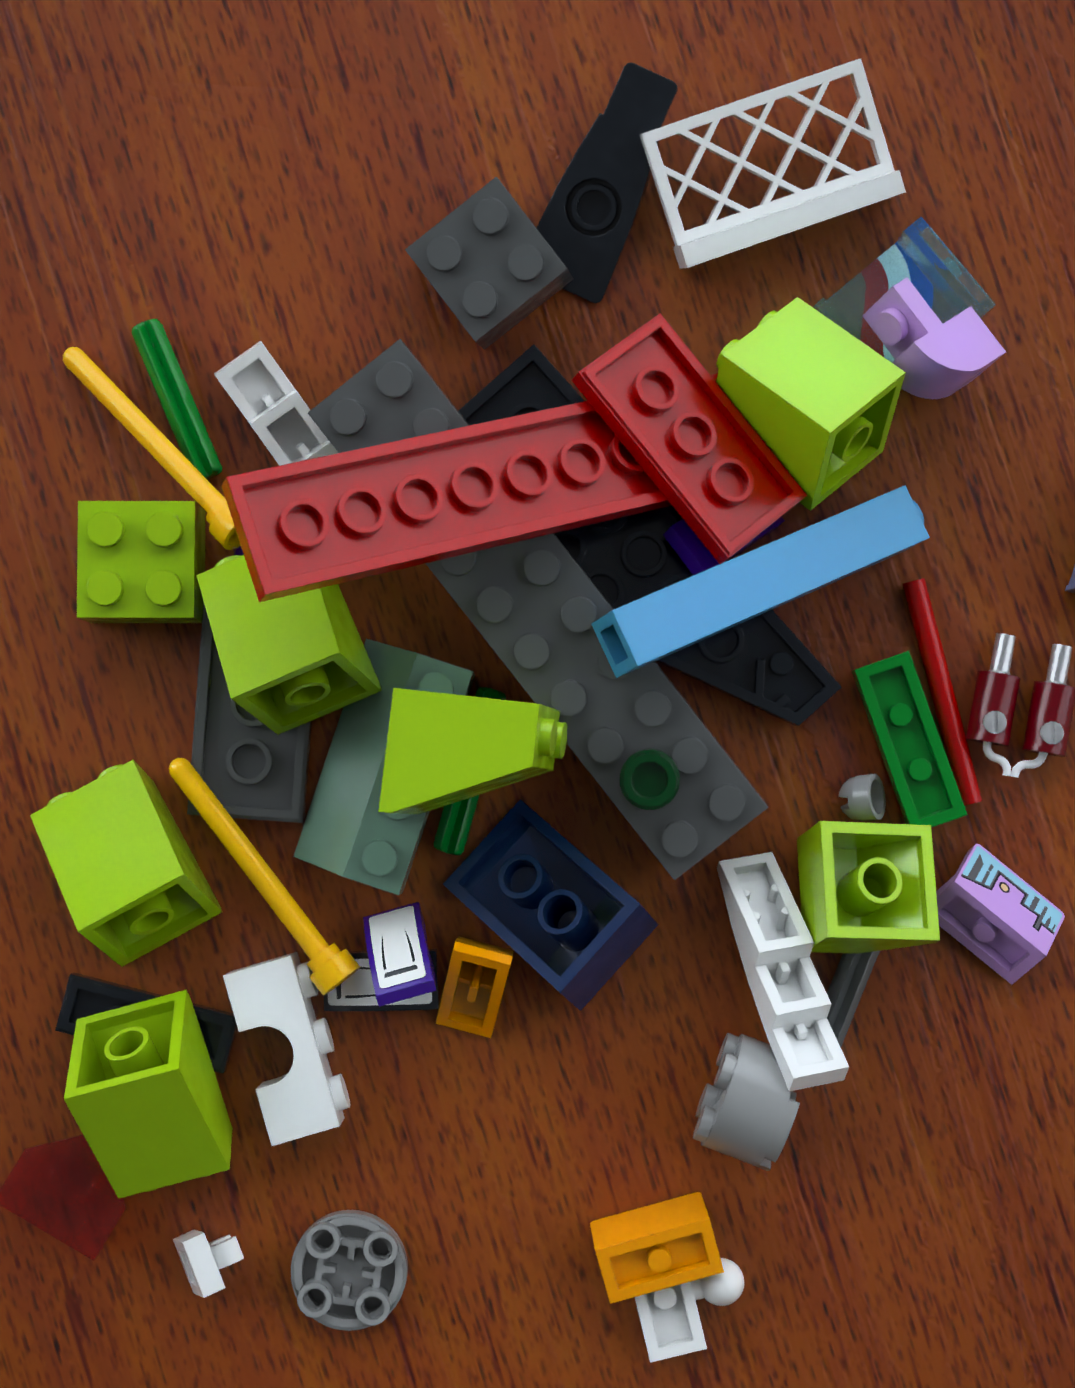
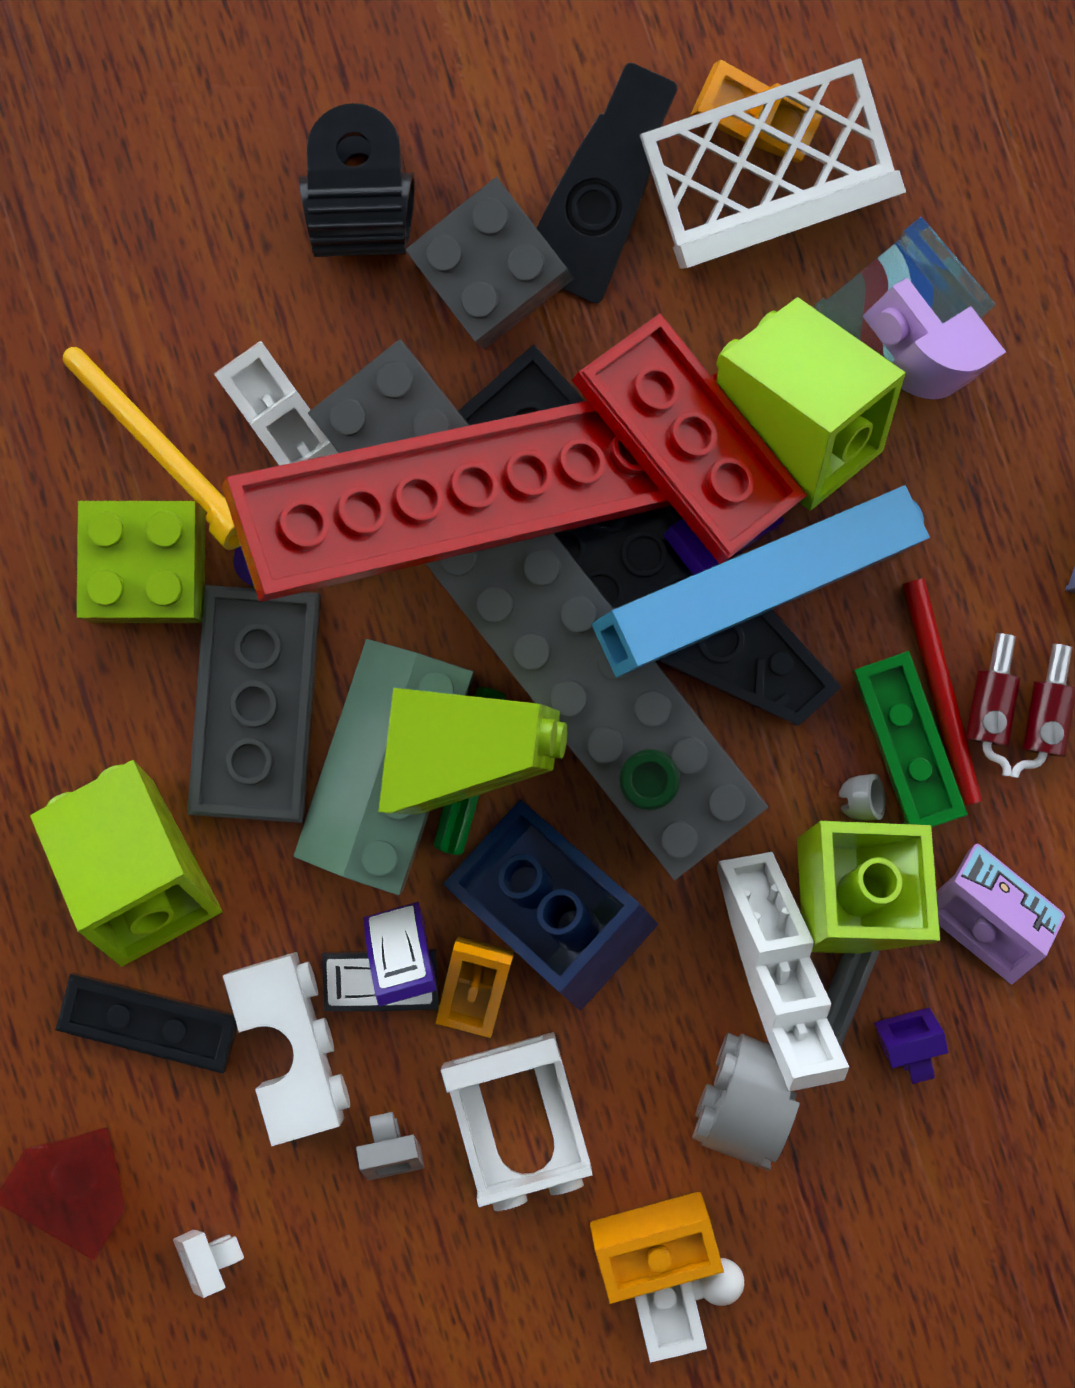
(148, 1095): lime slope -> none
(176, 397): green axle -> none
(286, 654): lime slope -> none
(327, 962): yellow piece -> none
(349, 1270): light grey tile -> none
(359, 206): none -> black piece
(389, 1152): none -> light grey tile
(493, 1179): none -> white panel
(729, 84): none -> light orange slope
(911, 1042): none -> dark purple tile

